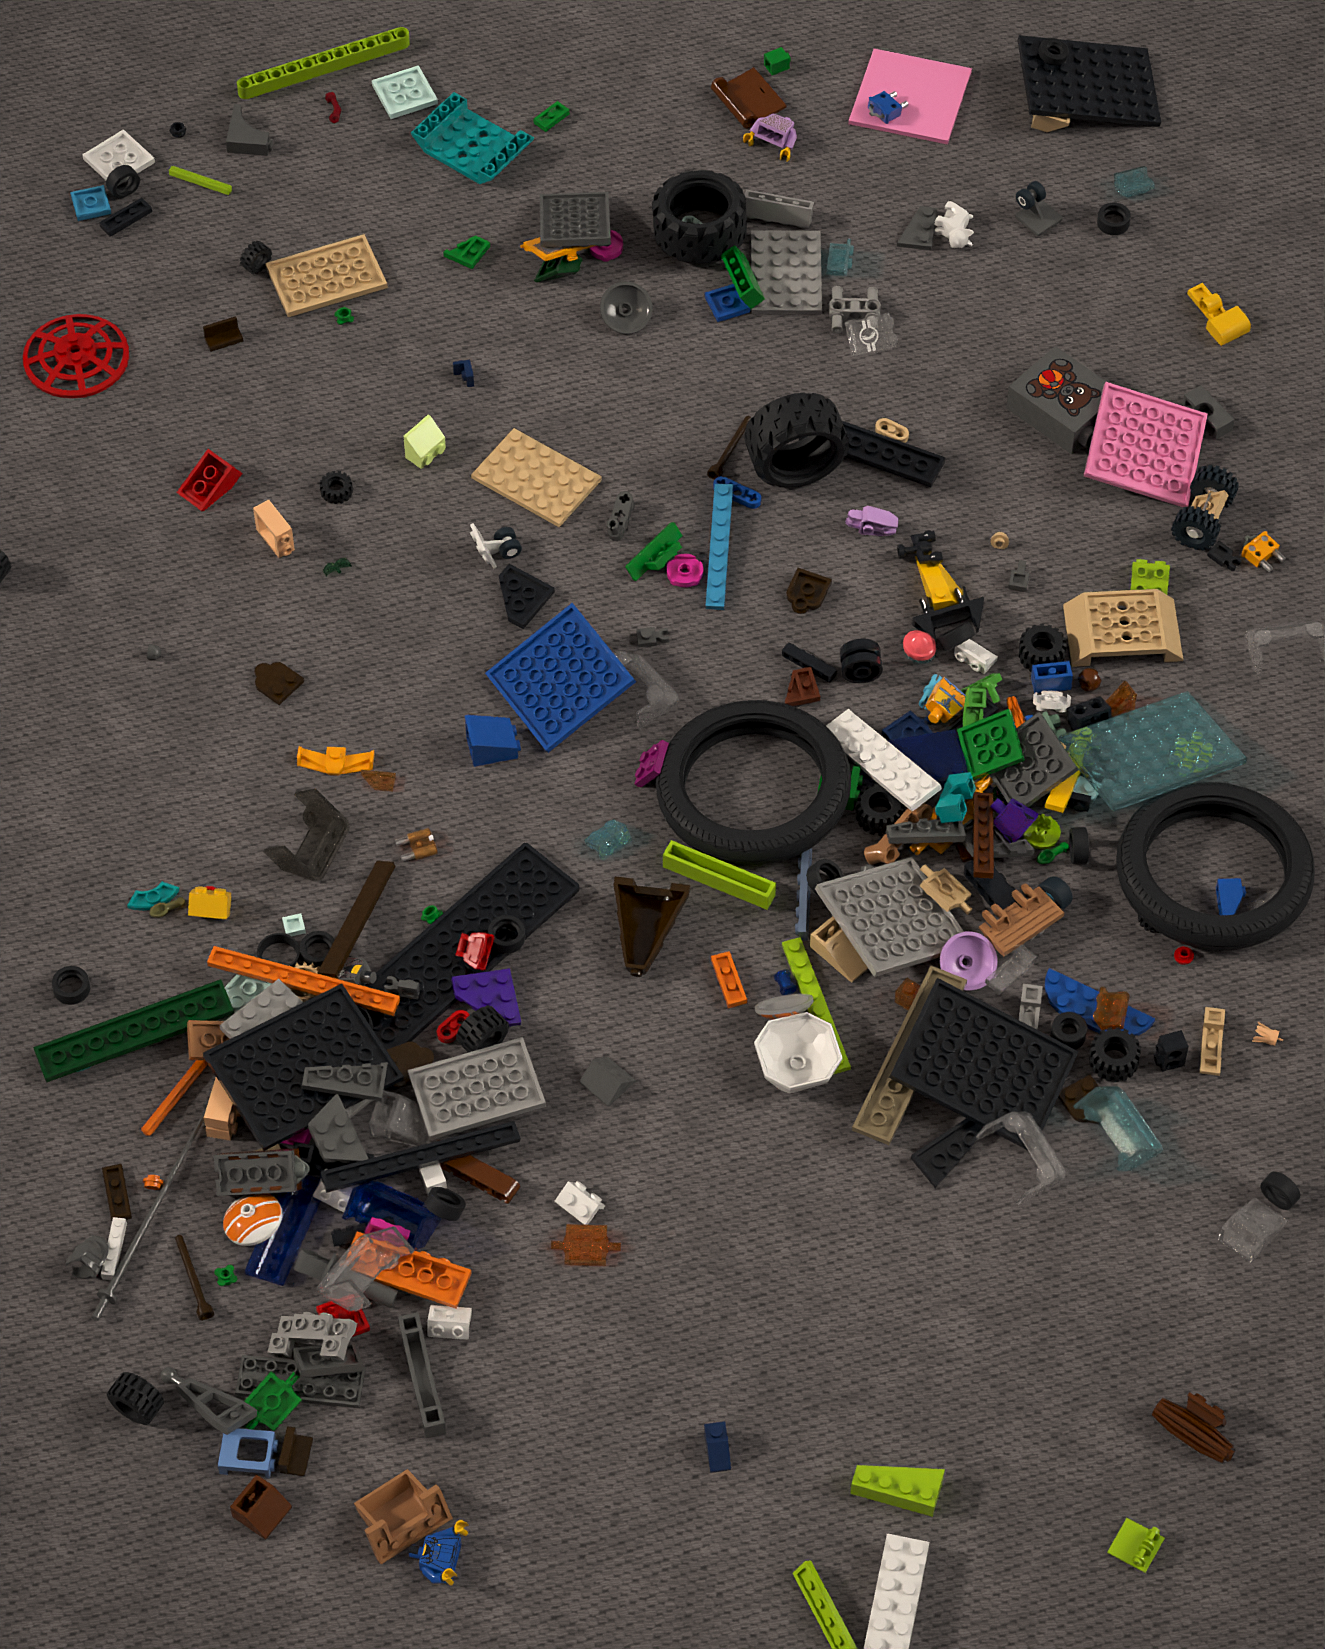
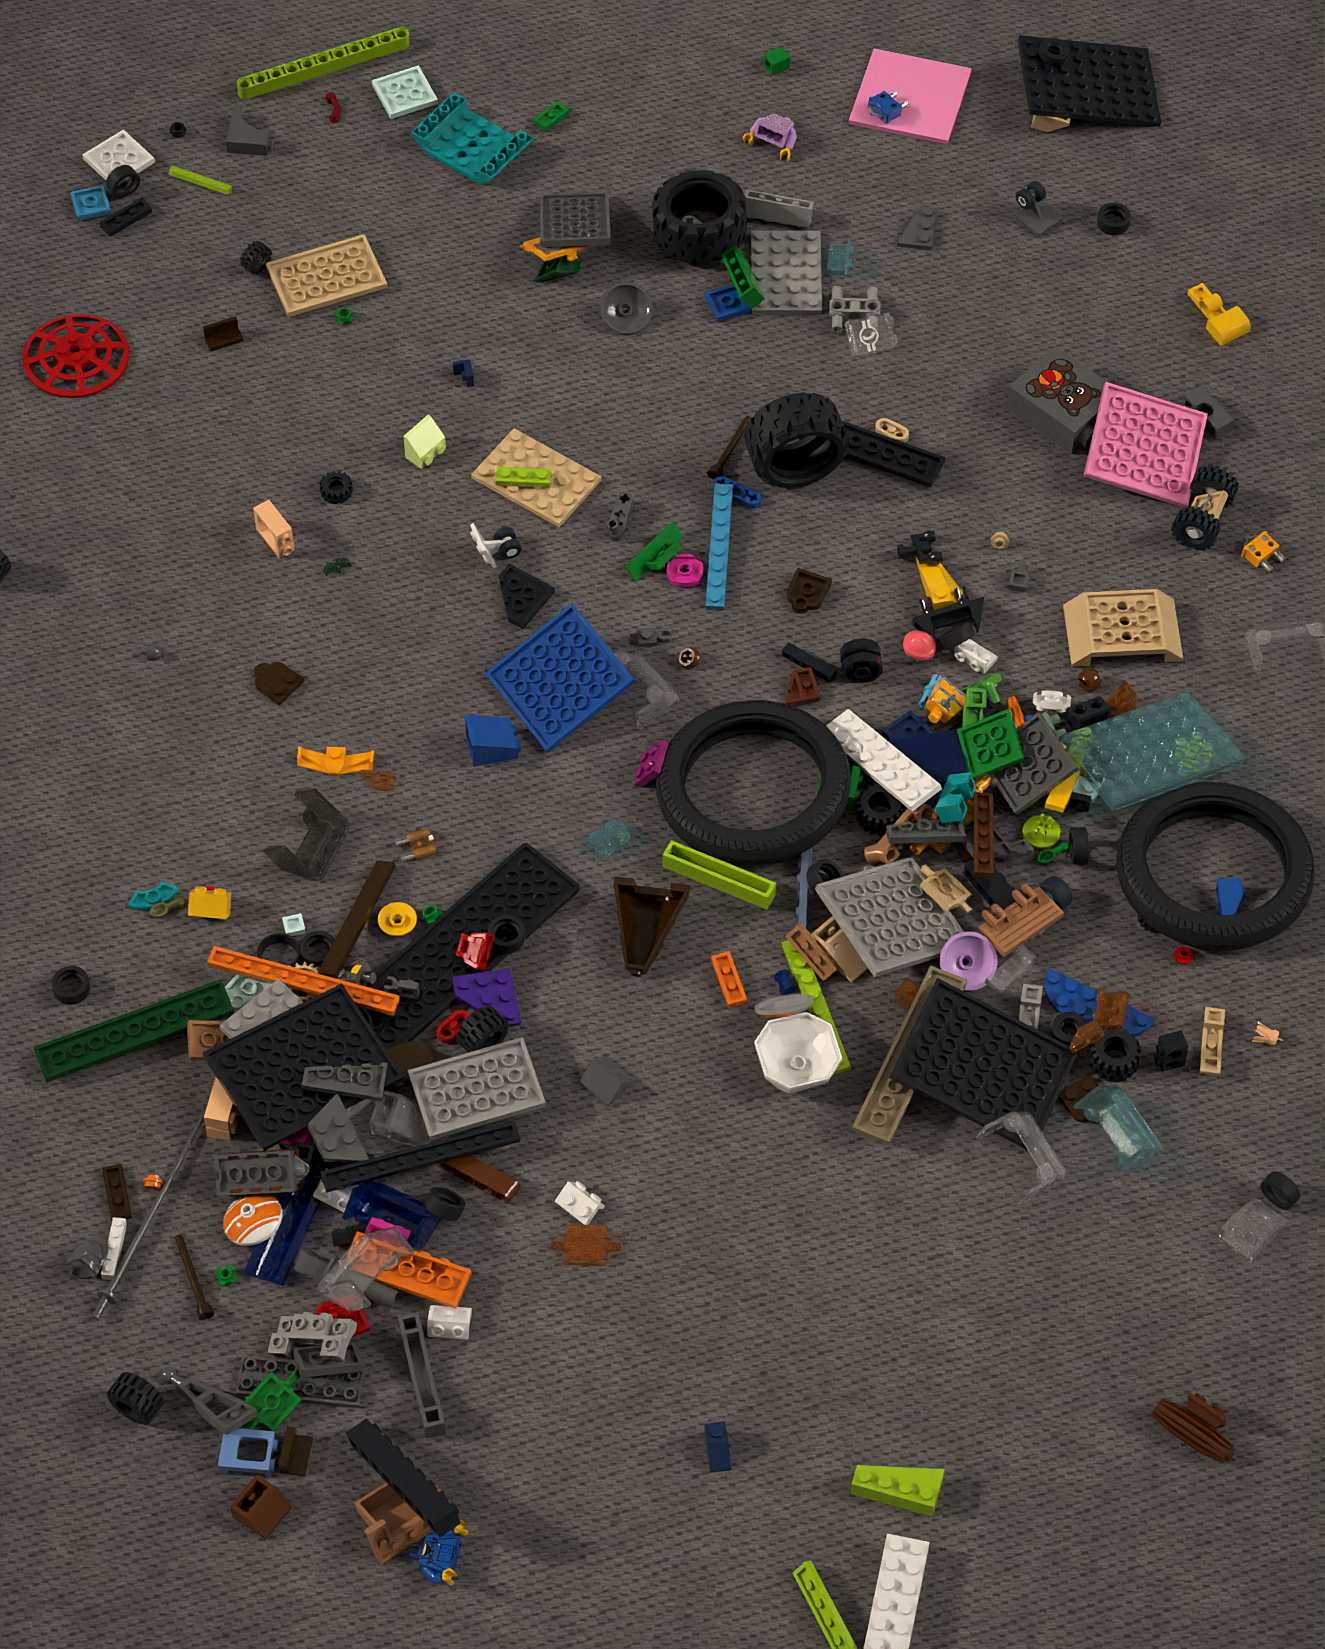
(174, 1096): orange axle -> none
(208, 481): red slope -> none
(397, 912): none -> yellow dish
(404, 1477): none -> black brick
(432, 1177): white brick -> none
(468, 252): green wing -> none
(523, 477): none -> lime plate
(609, 252): dark pink plate -> none
(689, 658): none -> reddish brown hat
(748, 97): reddish brown door -> none
(812, 951): none -> medium nougat plate
(872, 521): lavender hinge -> none
(946, 1151): black wing -> none
(954, 225): white animal -> none
(1013, 818): dark purple torso -> none
(1041, 637): black tyre -> none
(1051, 677): blue brick -> none
(1086, 1035): none -> clear orange tile
(1133, 181): clear light blue bracket -> none
(1136, 1544): lime hinge -> none
(1150, 575): lime bracket -> none
(1222, 554): black plate -> none

